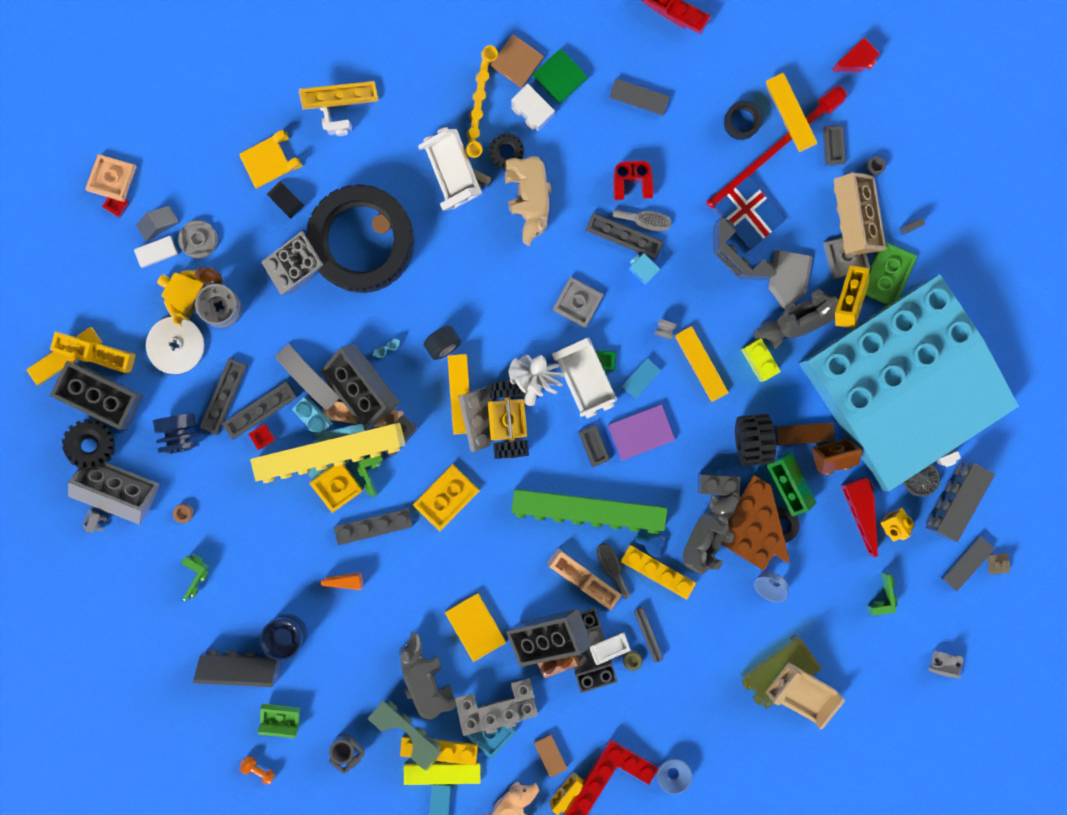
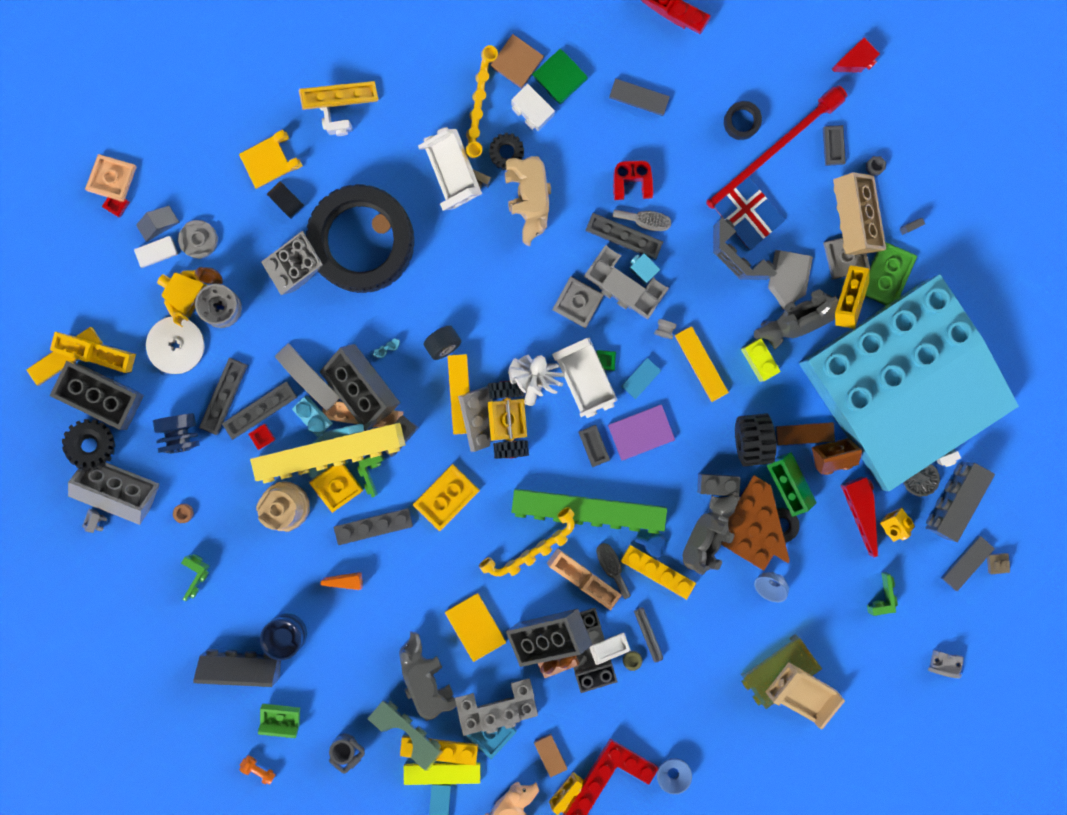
(283, 507): none -> tan piece
(542, 547): none -> yellow bar
(623, 288): none -> light grey bracket
(791, 112): yellow slope -> none

